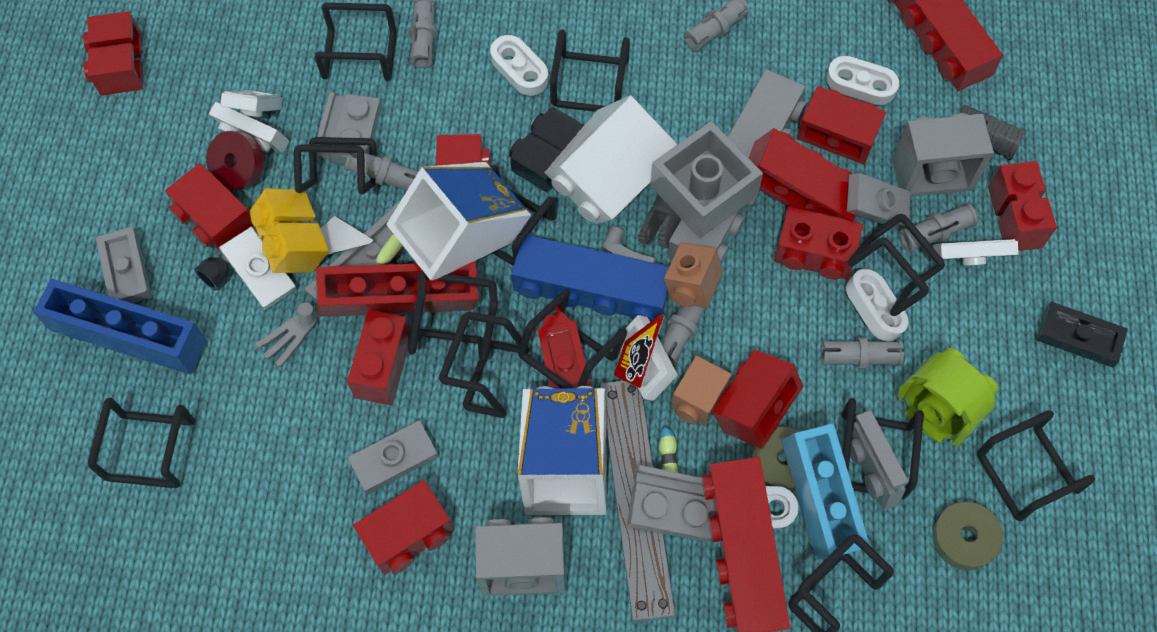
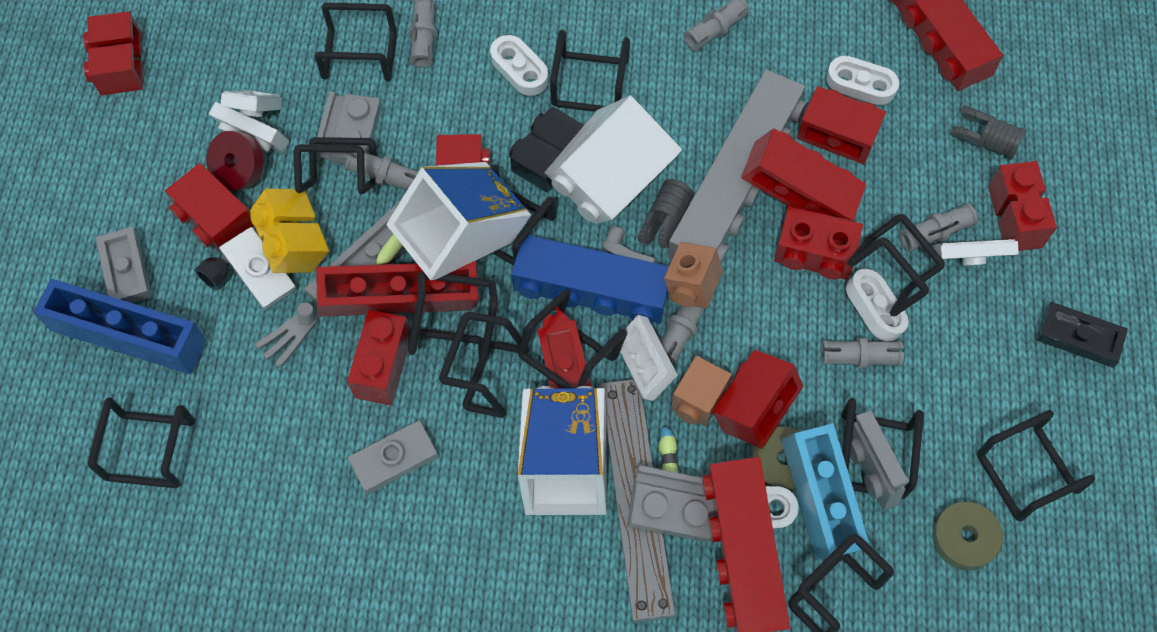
(342, 236): white sticker -> none
(404, 528): red brick -> none
(520, 557): light grey brick -> none
(638, 352): sticker -> none
(705, 179): light grey brick -> none
(877, 199): light grey plate -> none
(942, 154): light grey brick -> none
(950, 395): lime brick -> none

